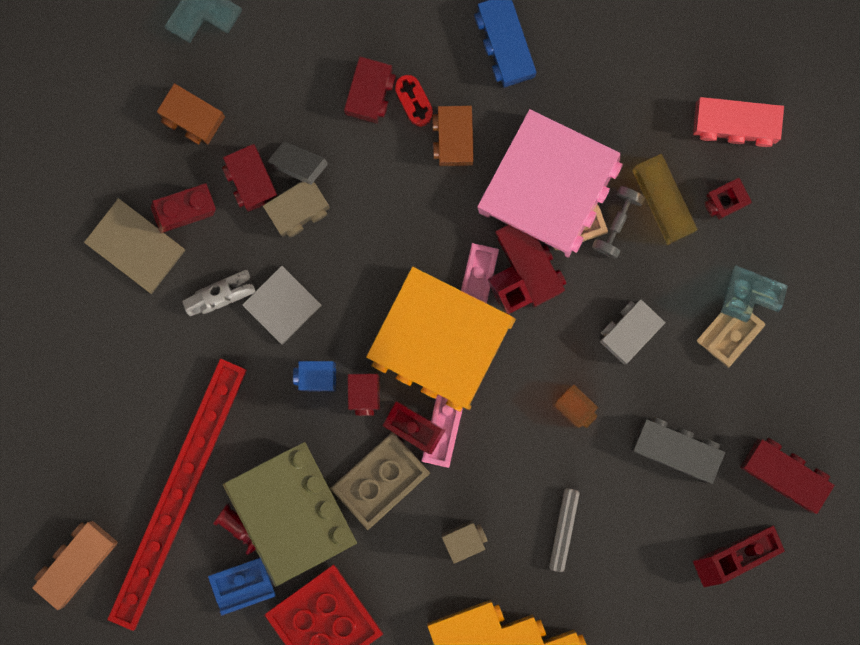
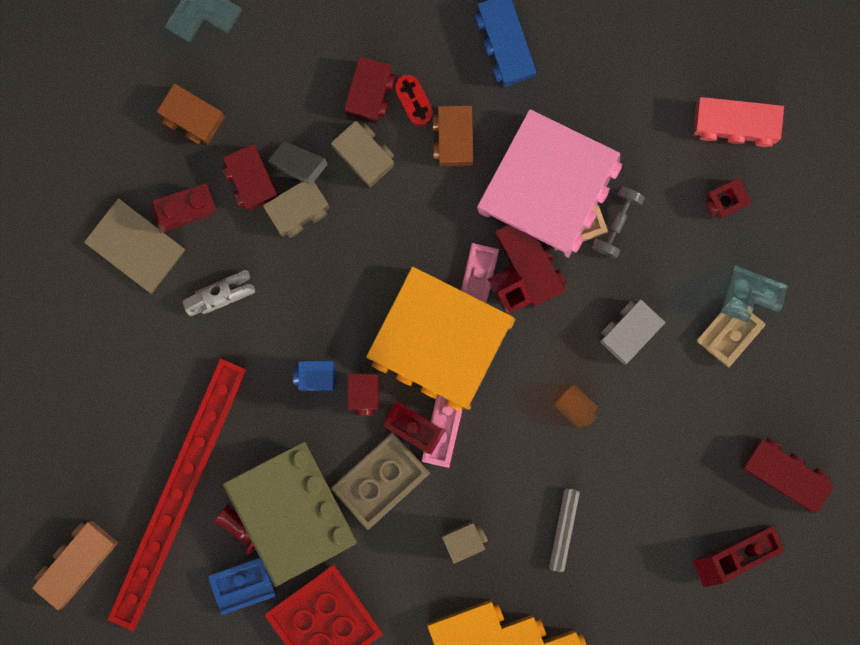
(282, 305): light grey tile -> none
(363, 153): none -> dark tan brick
(664, 199): clear yellow brick -> none
(678, 449): dark grey brick -> none

